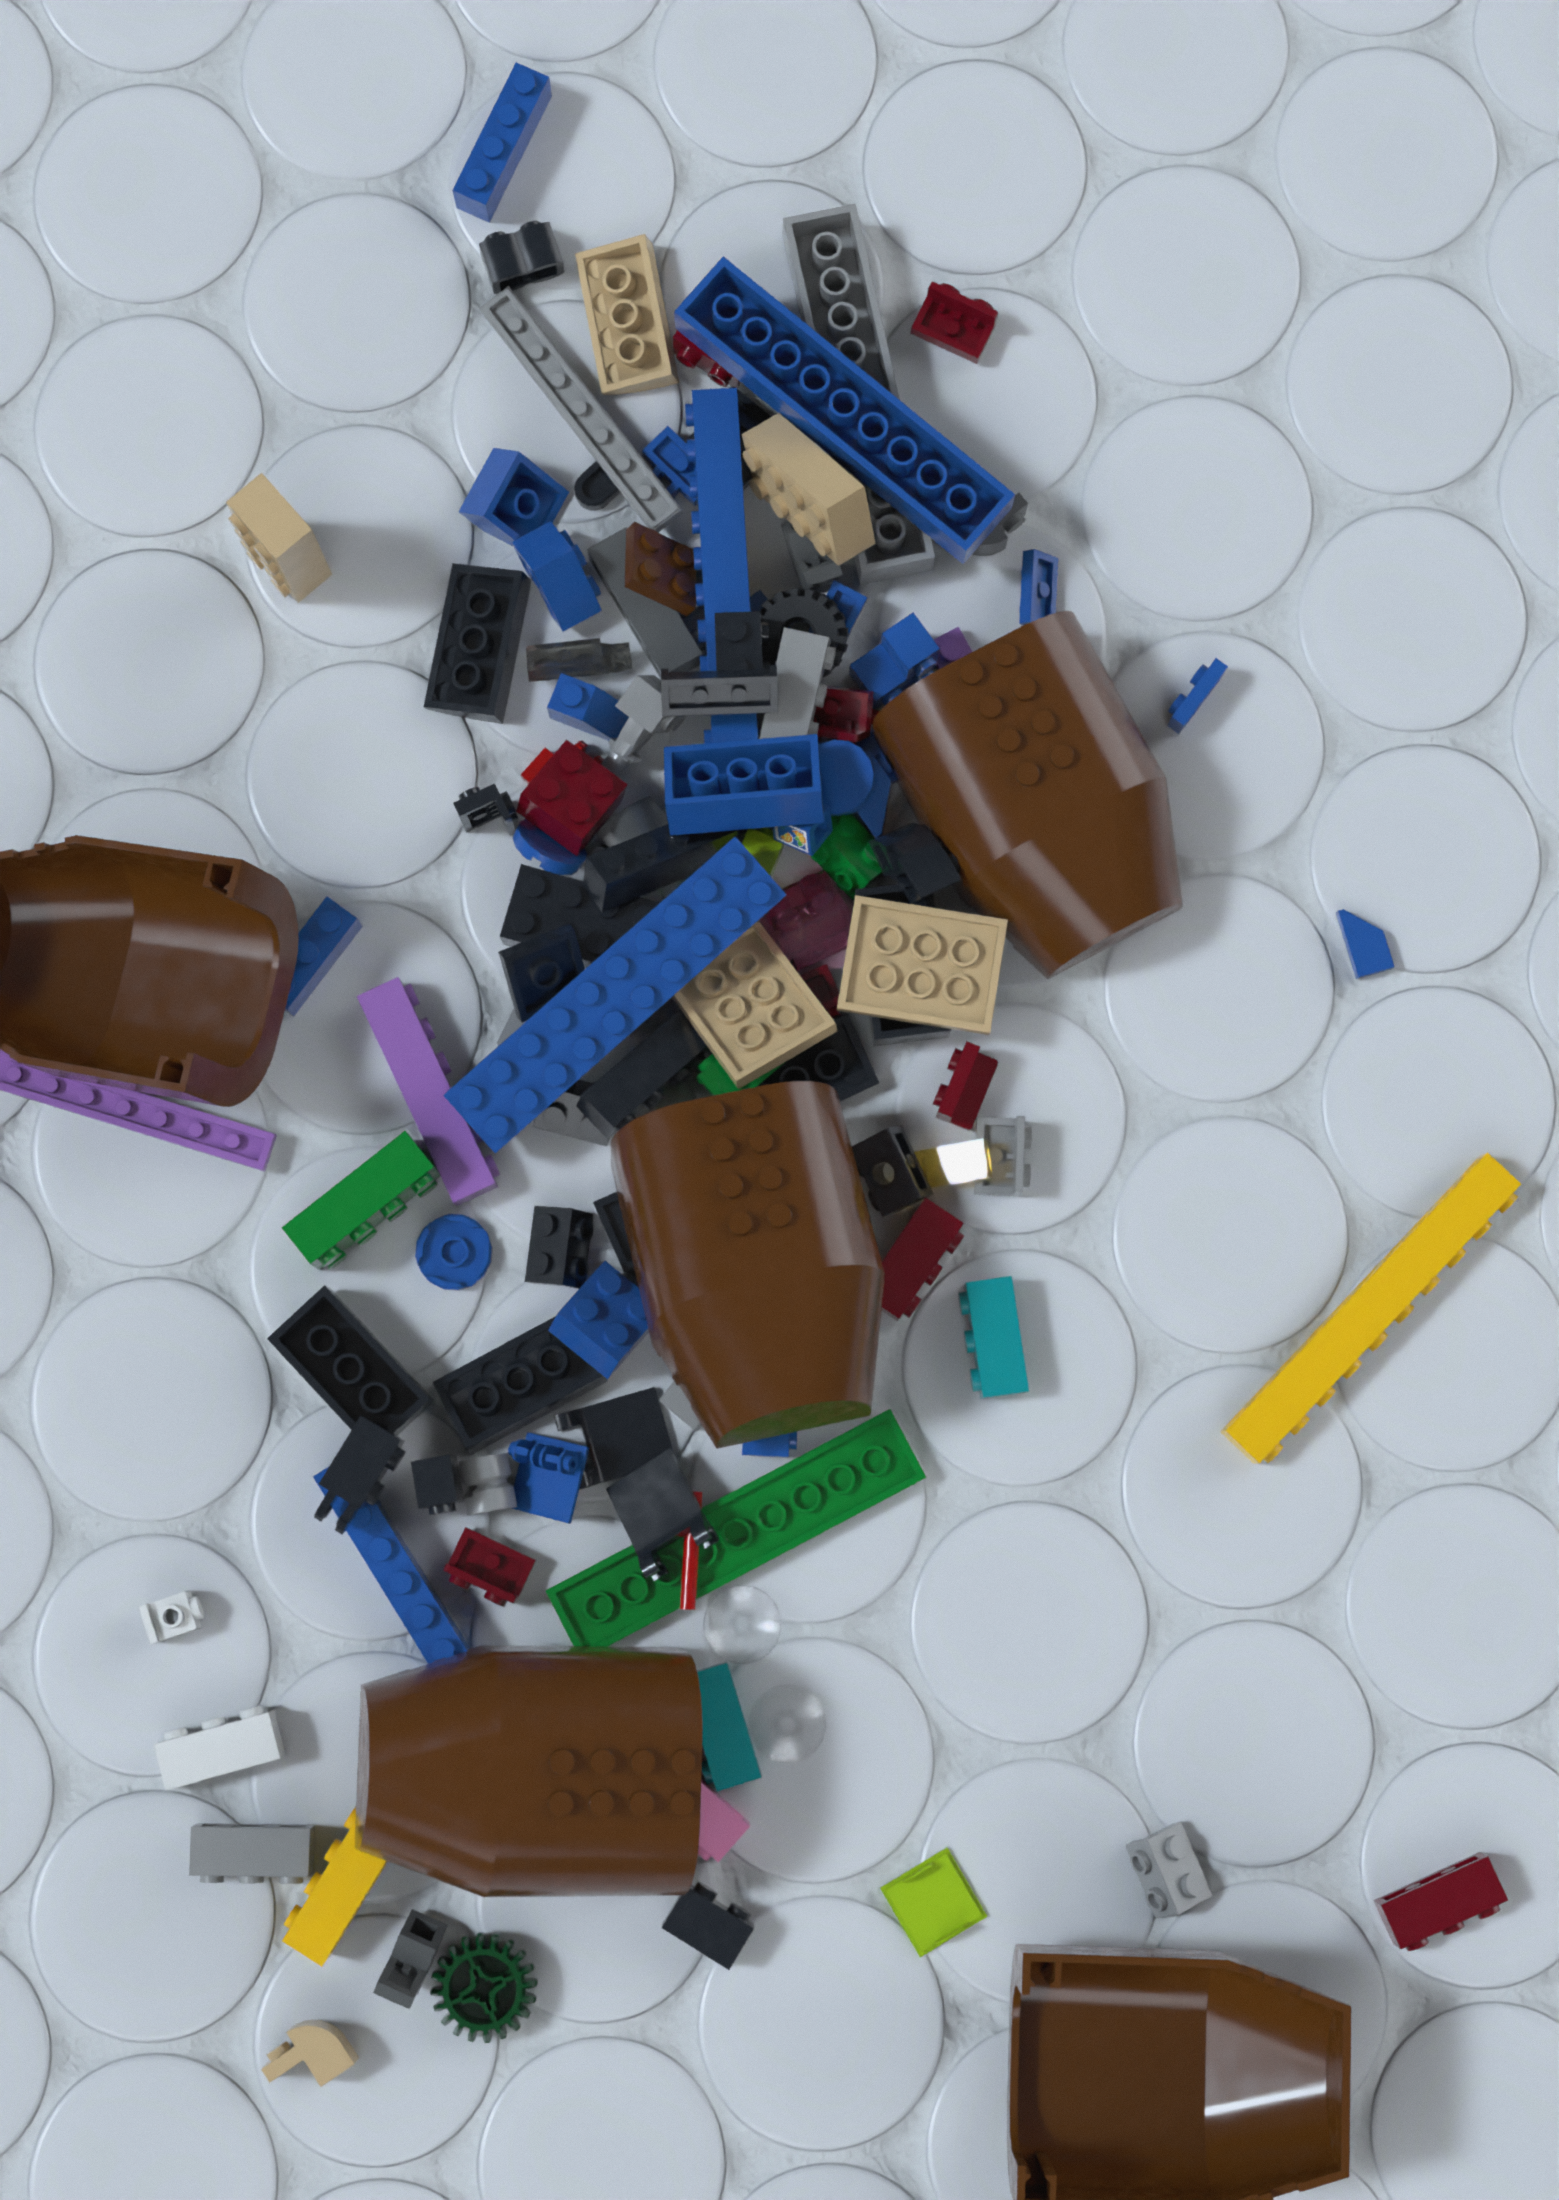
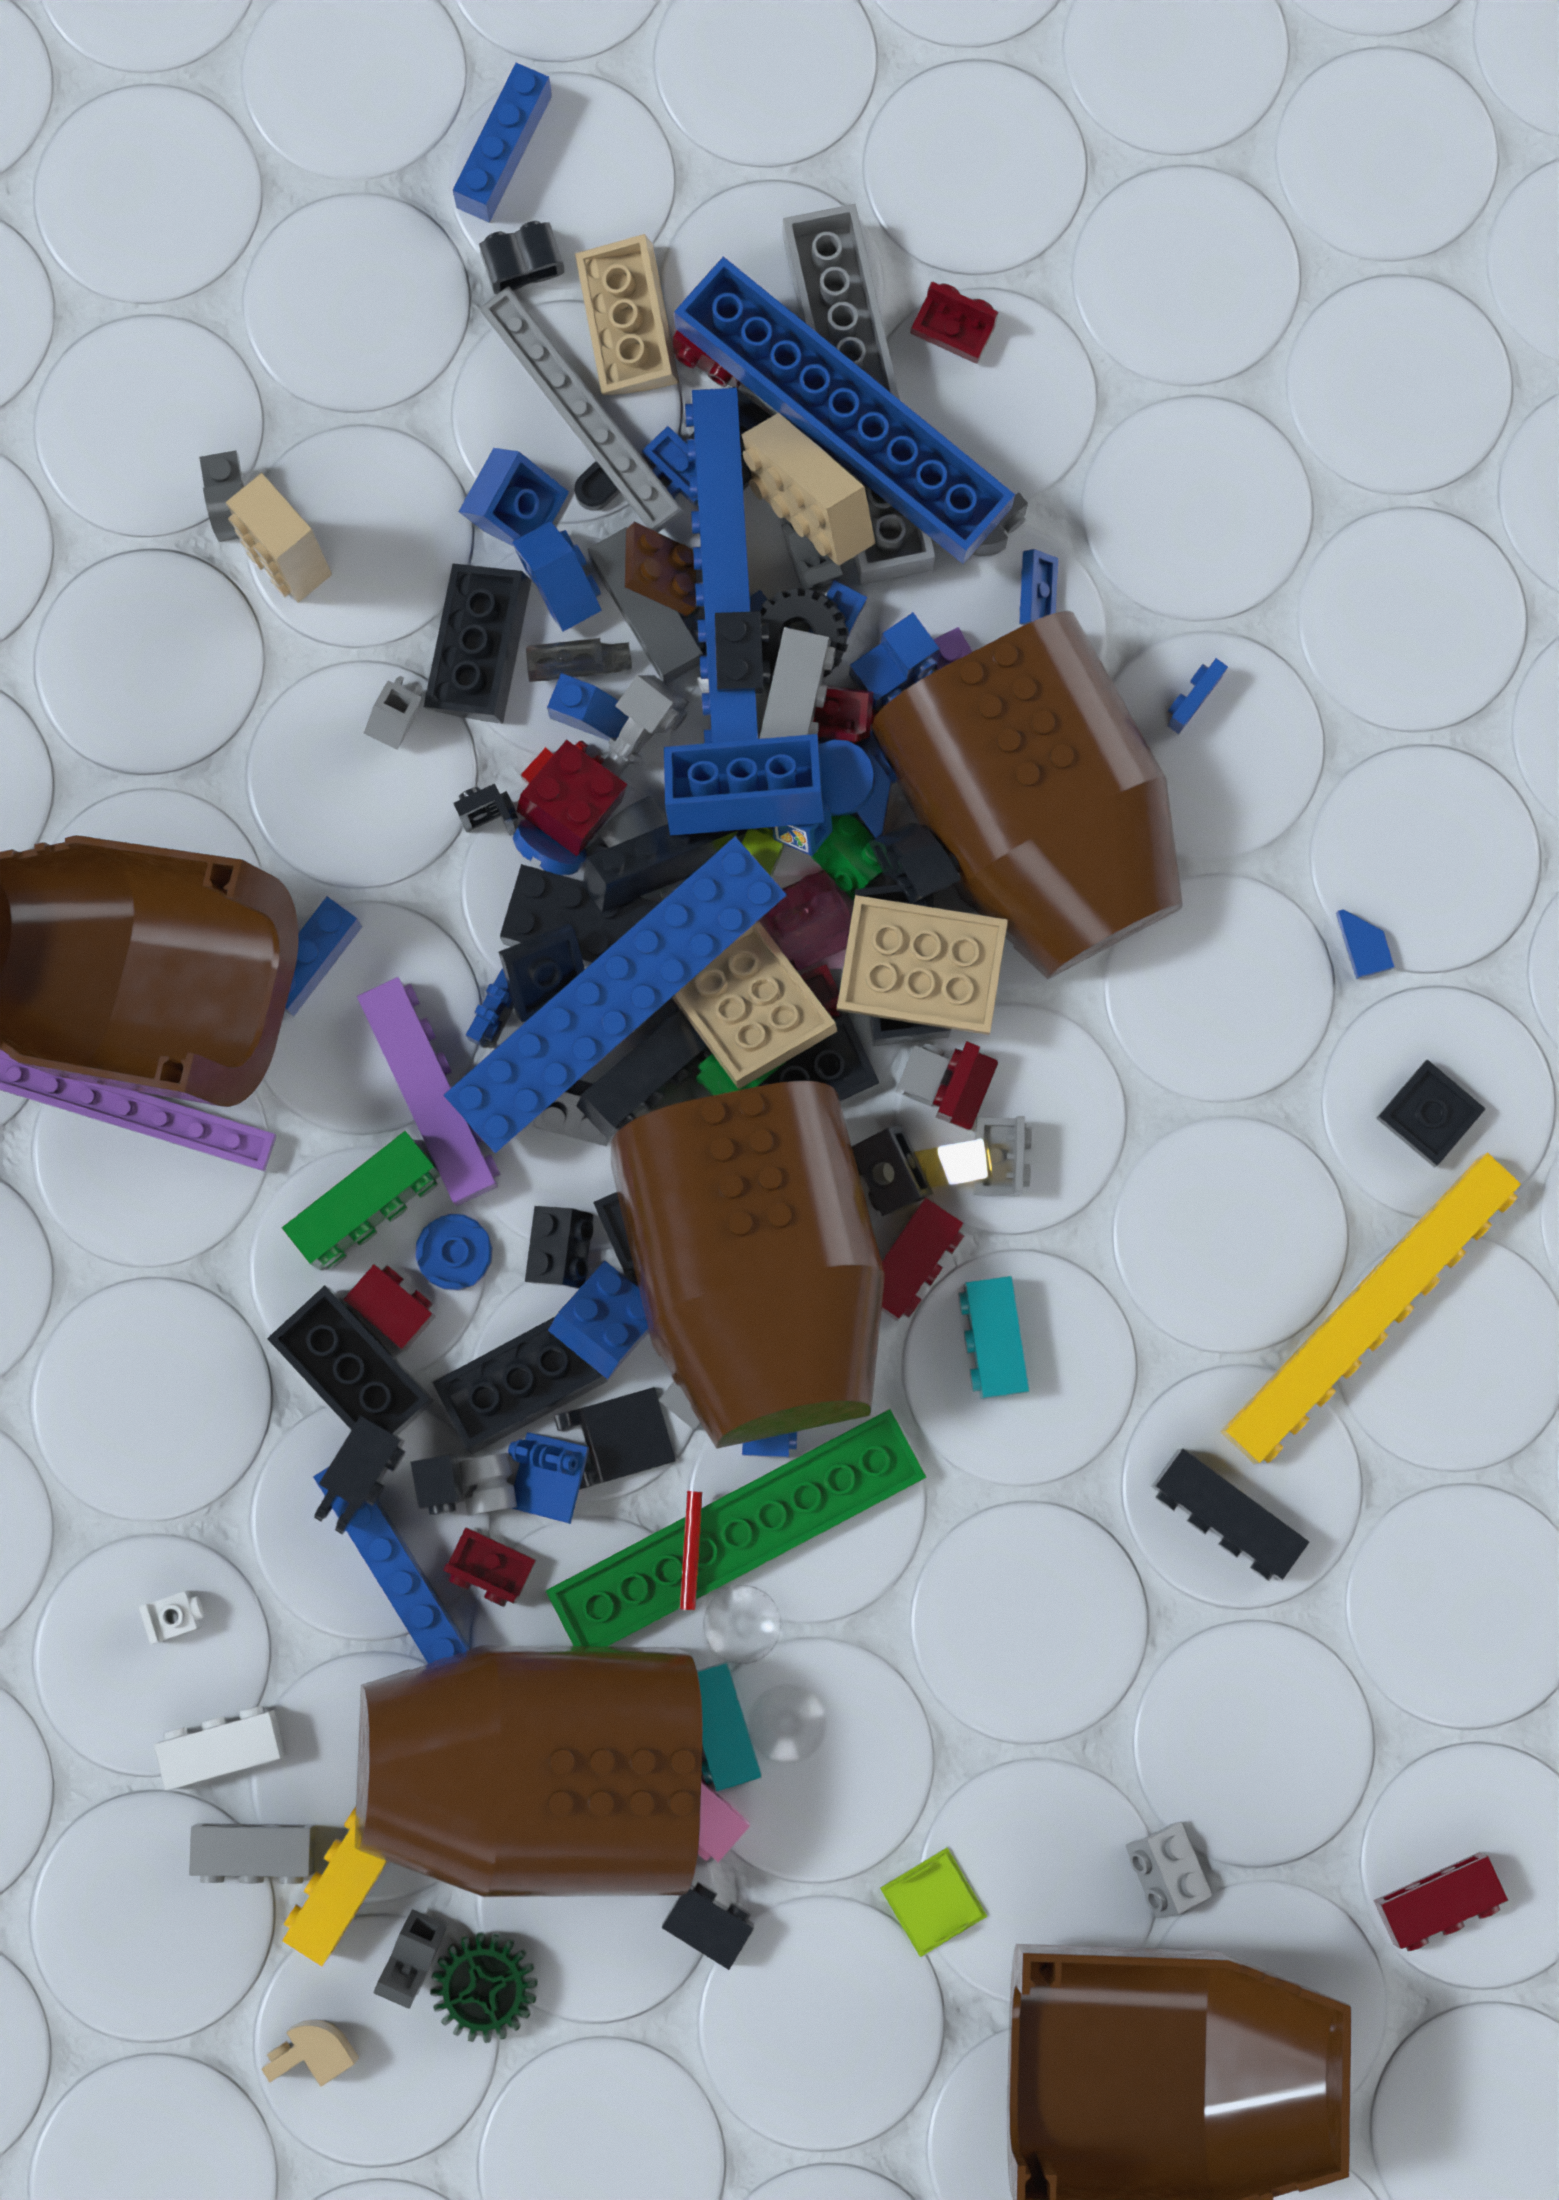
(221, 481): none -> dark grey brick
(390, 1306): none -> dark red brick
(393, 713): none -> light grey brick
(486, 1022): none -> blue hinge
(658, 1510): black flag -> none
(719, 692): black container -> none
(923, 1074): none -> light grey brick
(1229, 1514): none -> black brick
(1430, 1113): none -> black plate

